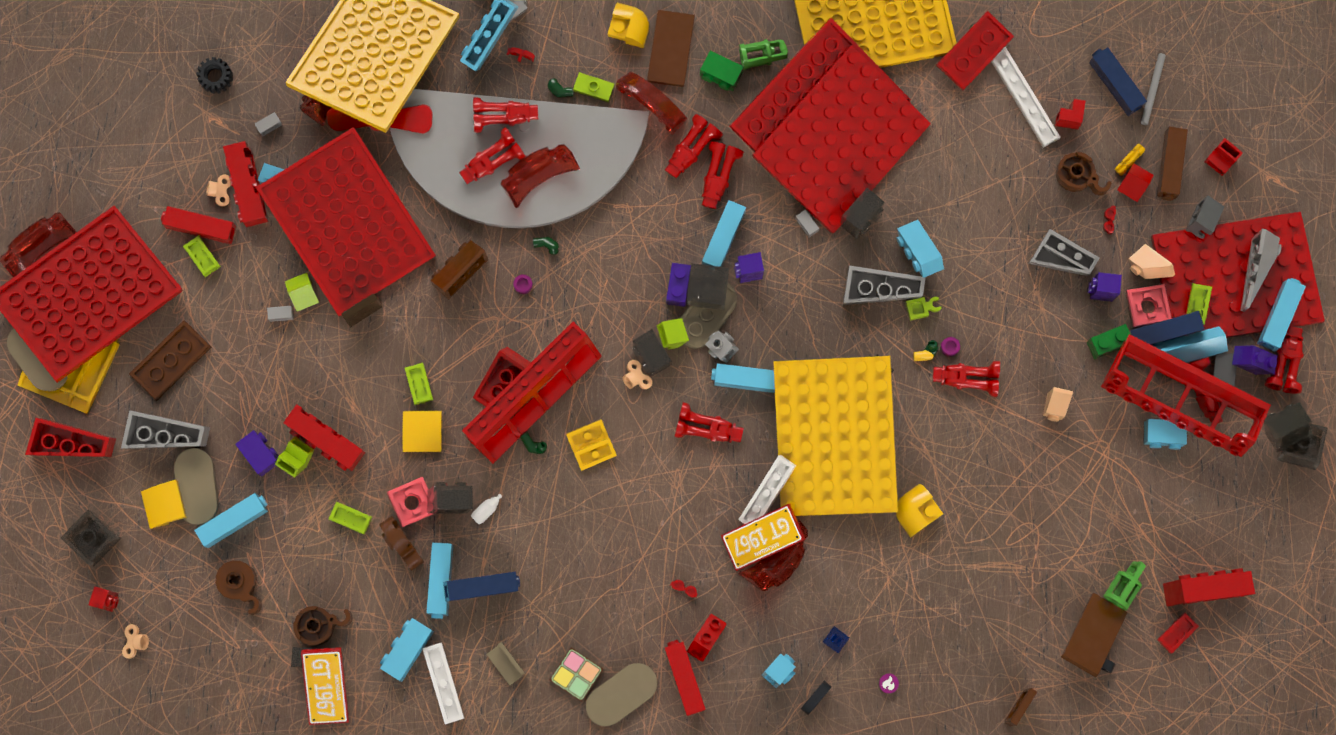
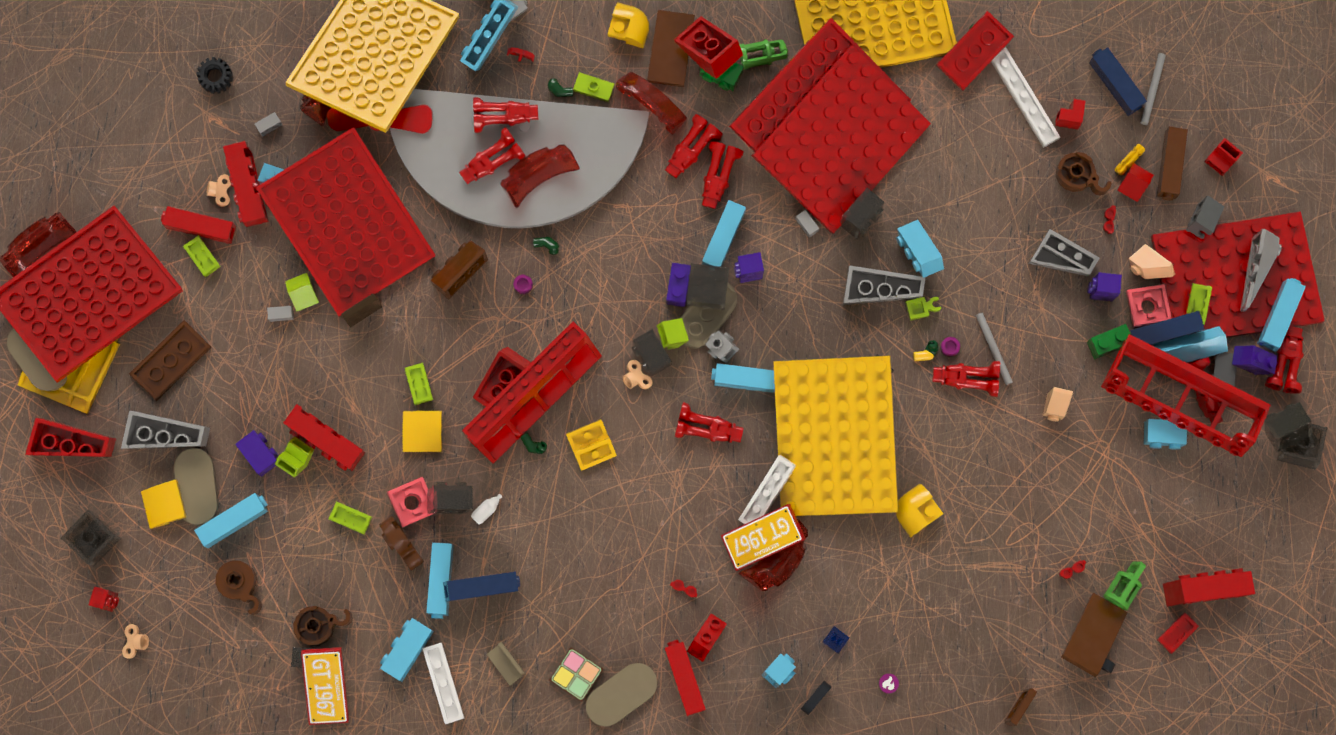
(709, 46): none -> red slope
(993, 347): none -> light grey bar
(1078, 567): none -> red piece

